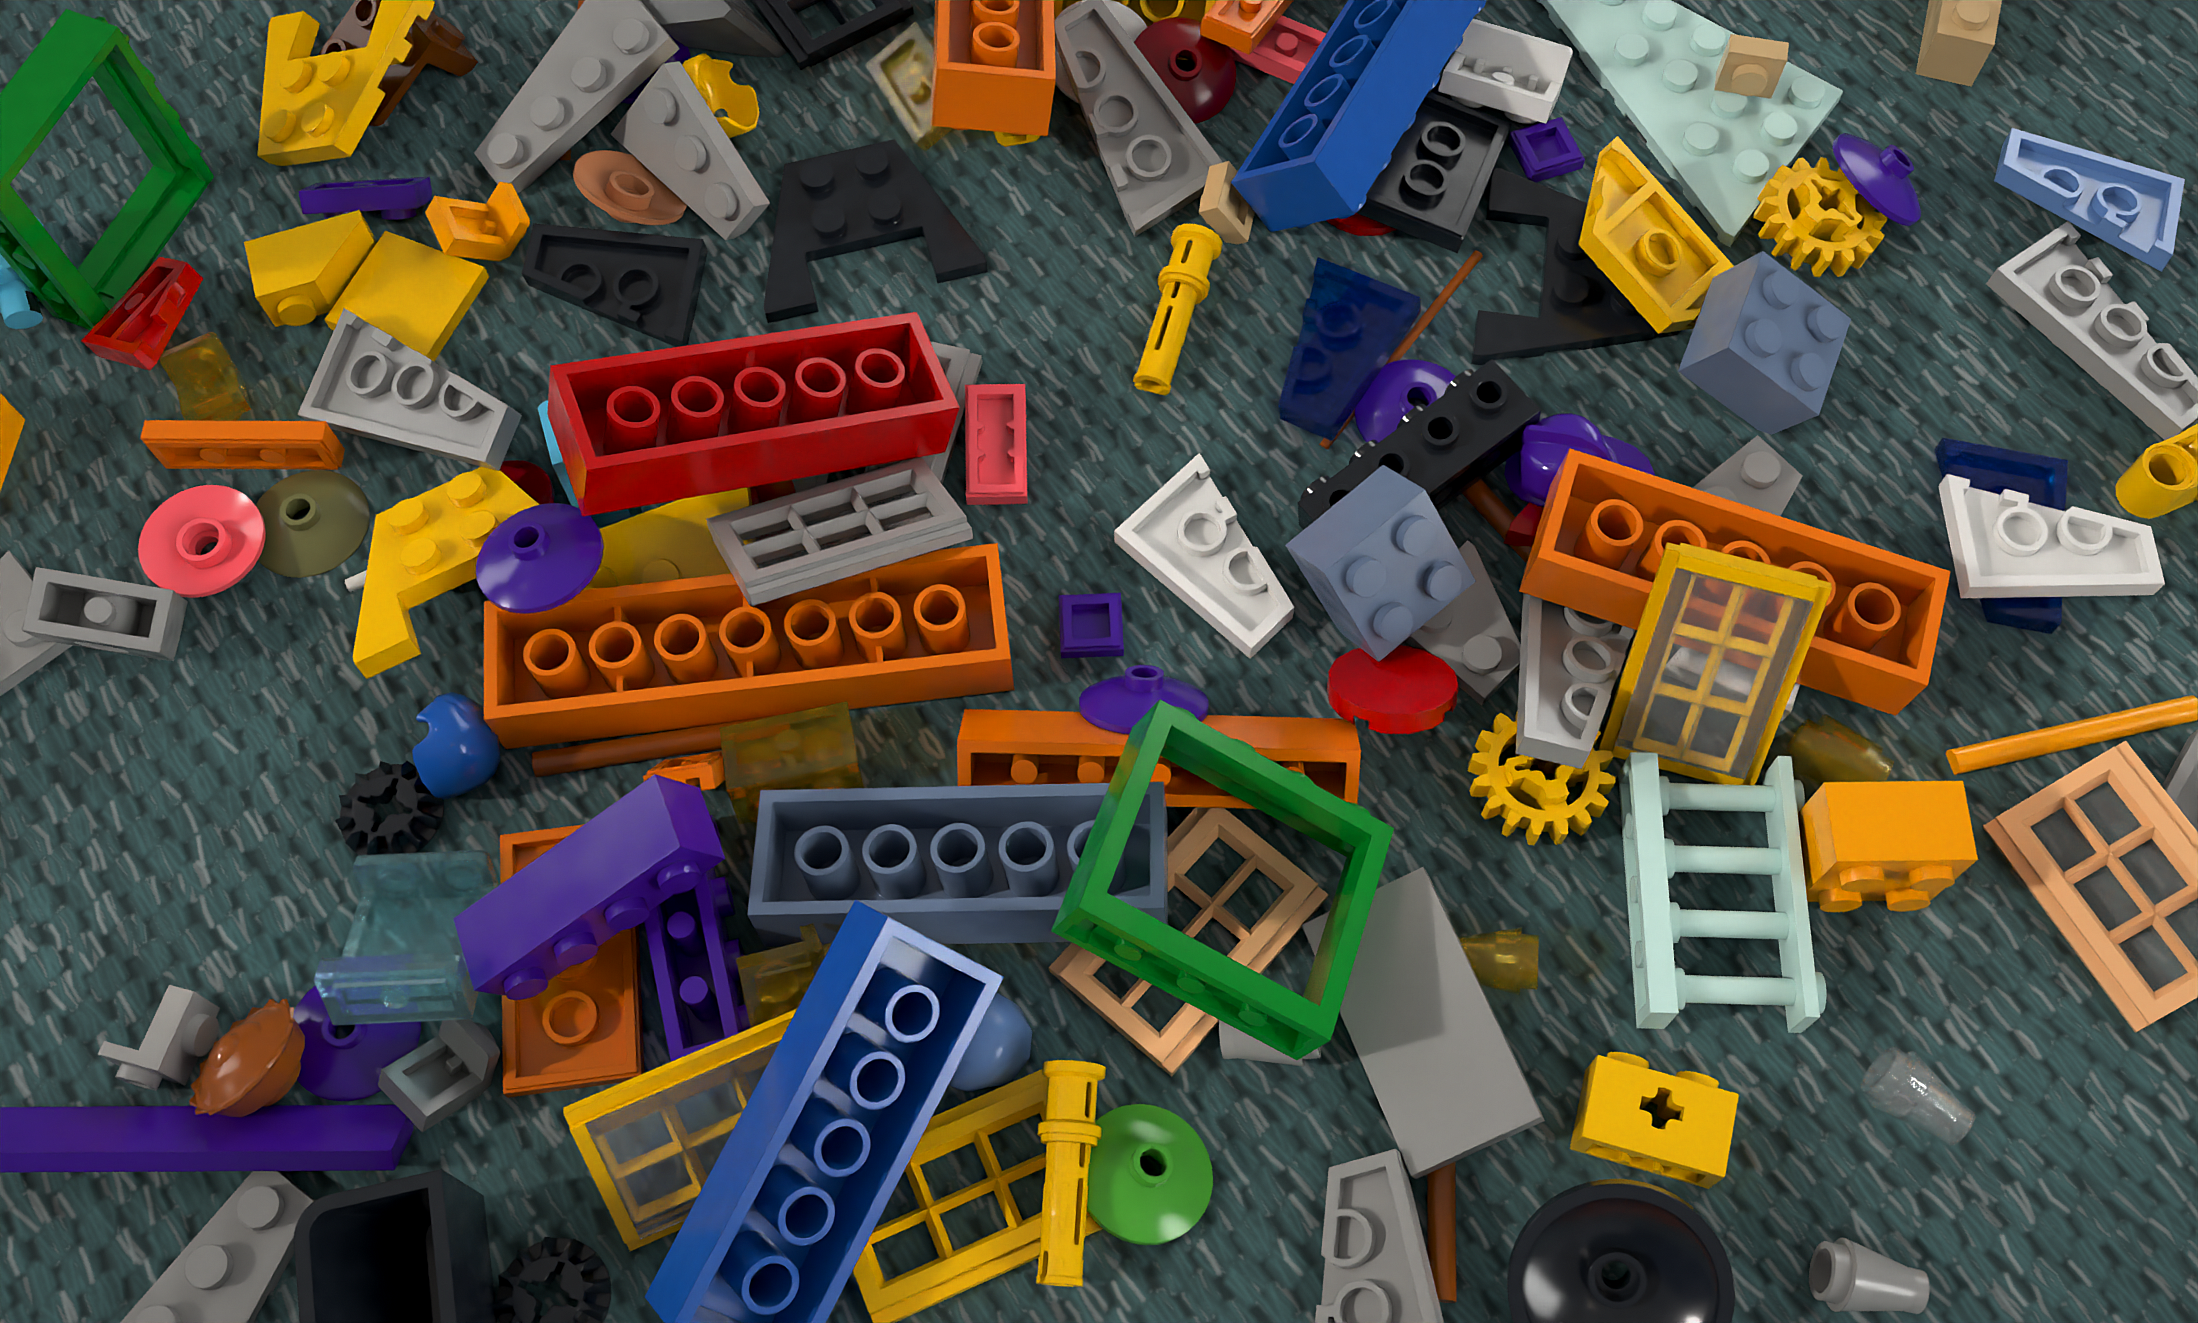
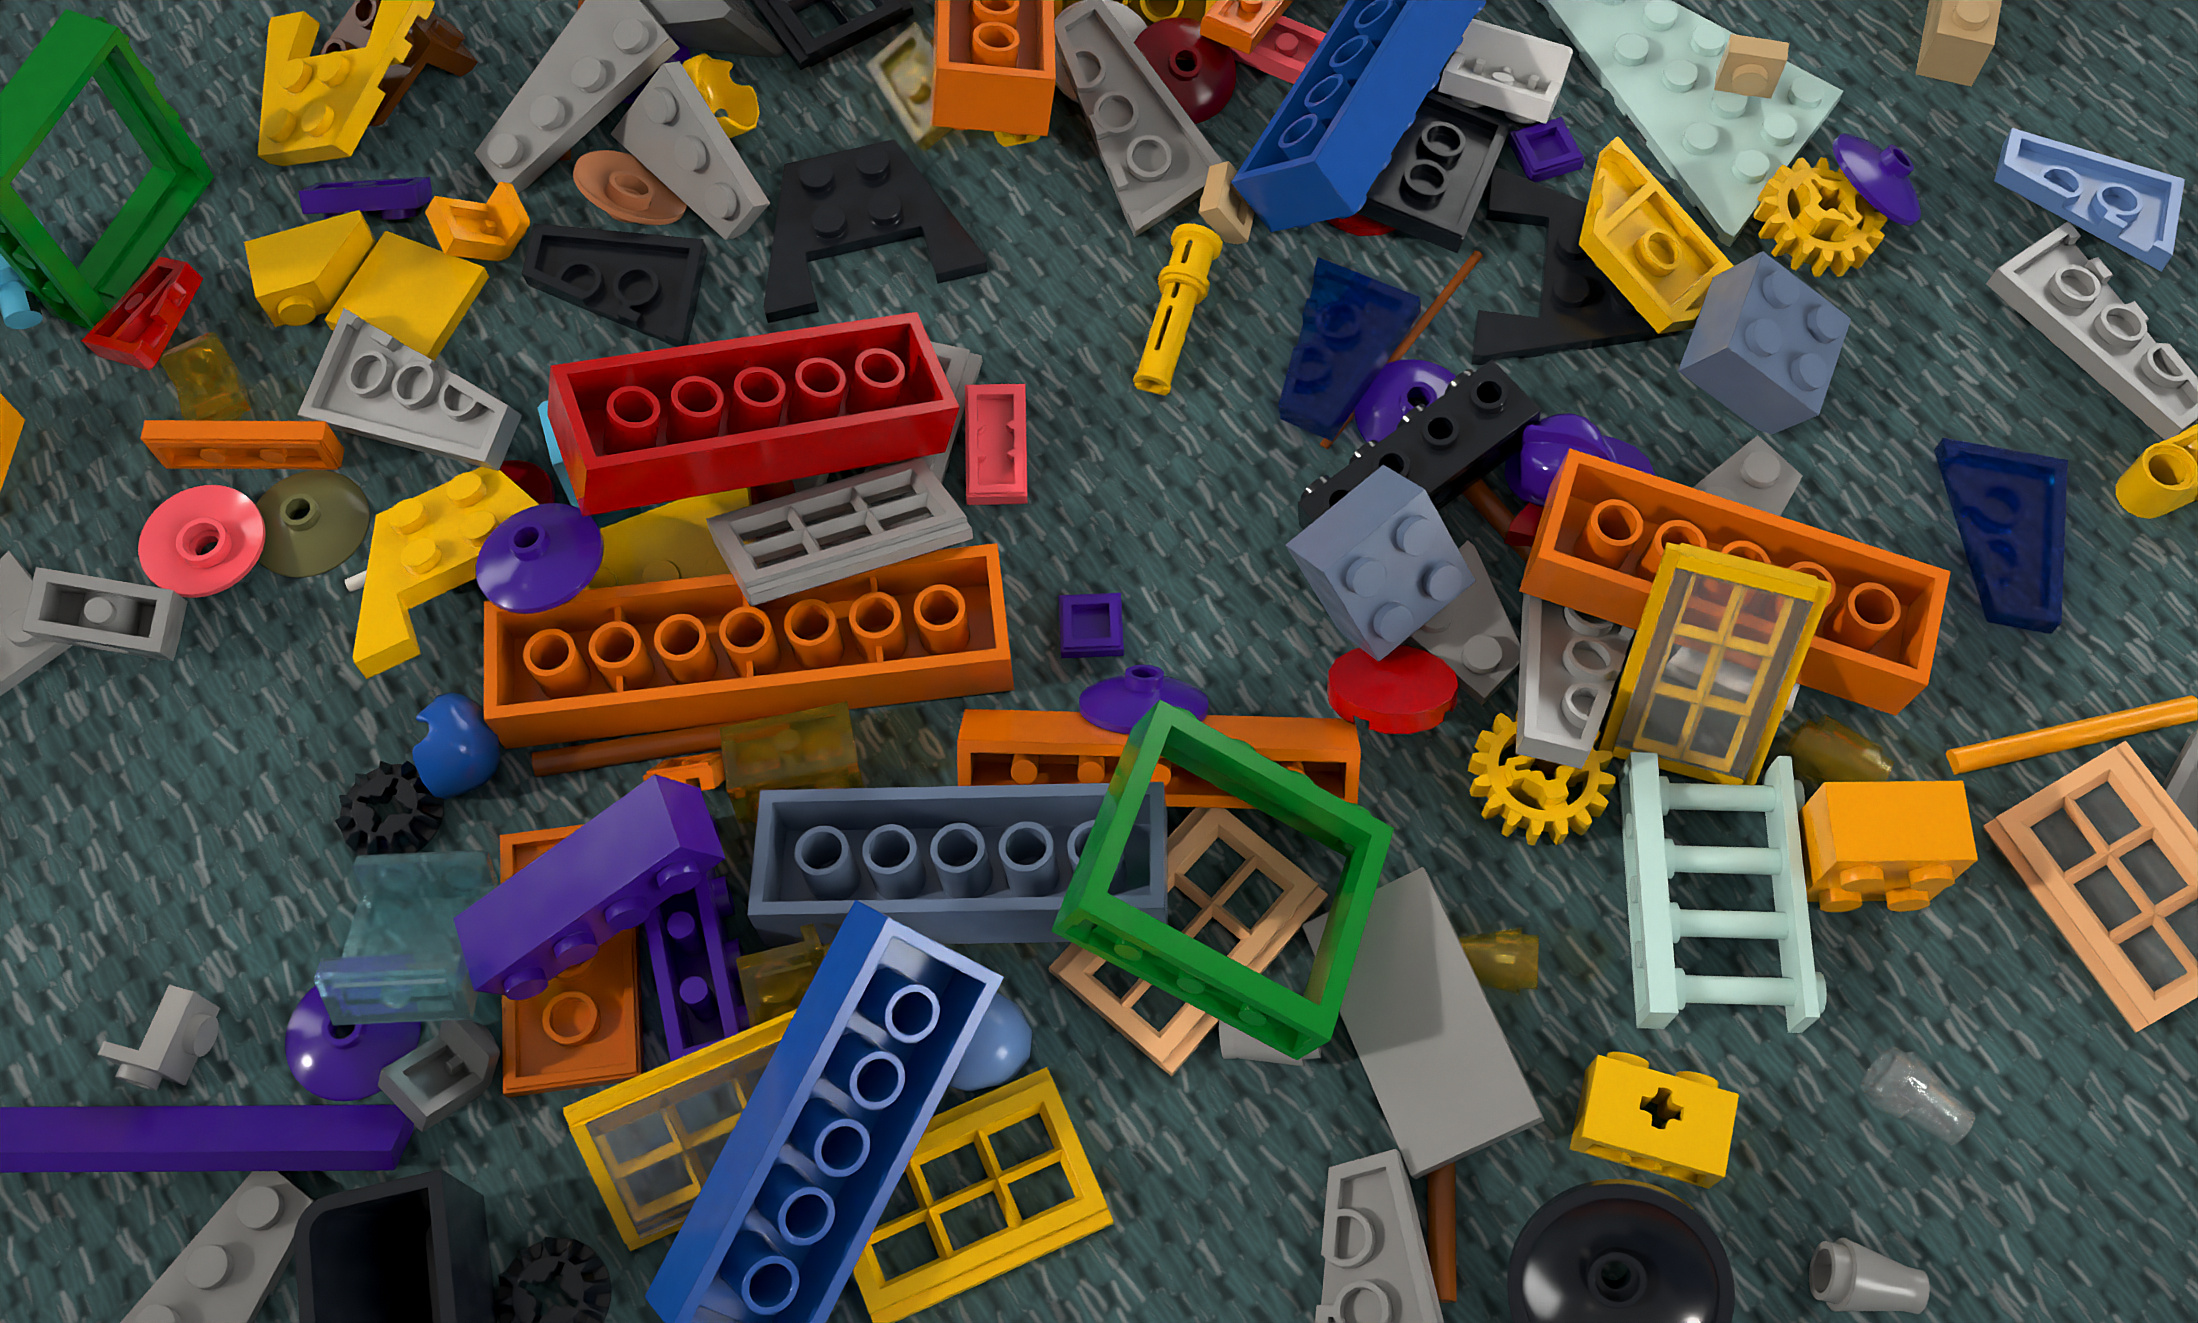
(251, 1063): dark orange piece -> none
(1068, 1140): yellow pin -> none
(1139, 1205): bright green dish -> none
(1203, 556): white wing -> none
(2031, 550): white wing -> none

